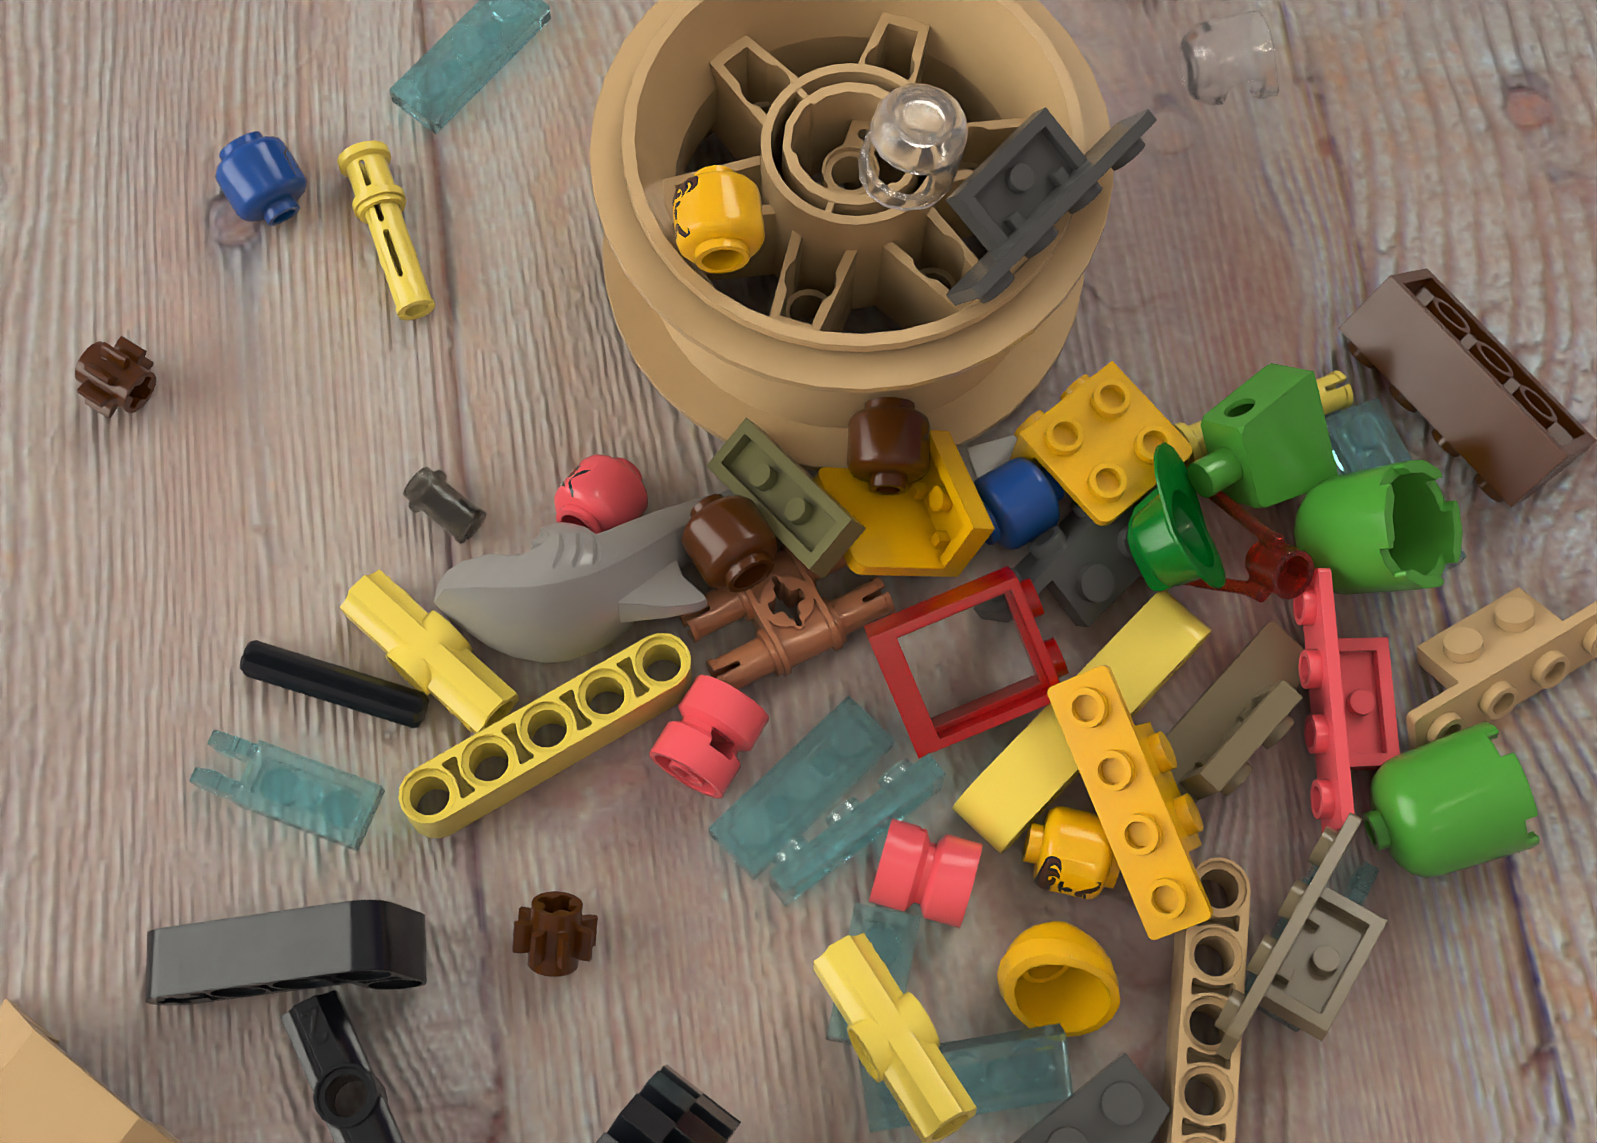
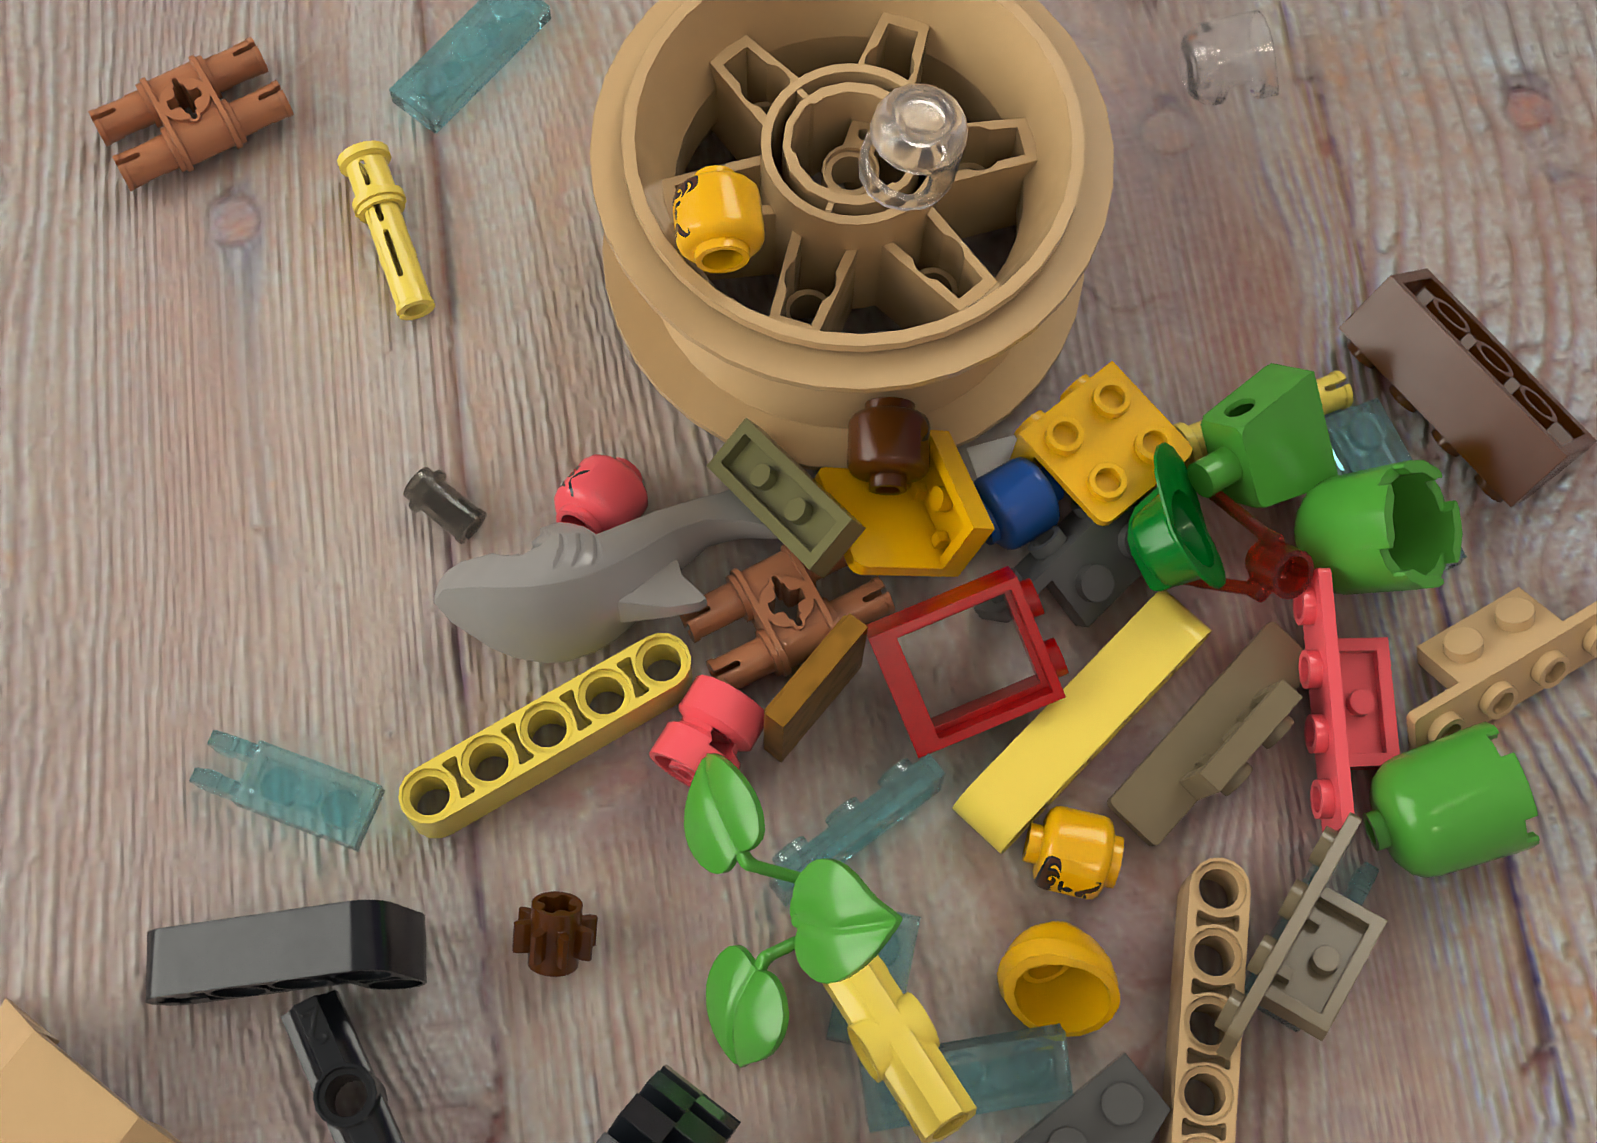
(115, 377): reddish brown gear -> none
(186, 139): none -> nougat pin
(260, 178): blue head -> none
(334, 684): black axle -> none
(428, 652): light yellow piece -> none
(730, 542): reddish brown head -> none
(801, 787): clear light blue plate -> none
(814, 686): none -> pearl gold tile
(834, 912): none -> bright green plant
(926, 873): coral wheel -> none
(1028, 188): dark grey bracket -> none
(1135, 800): yellow bracket -> none

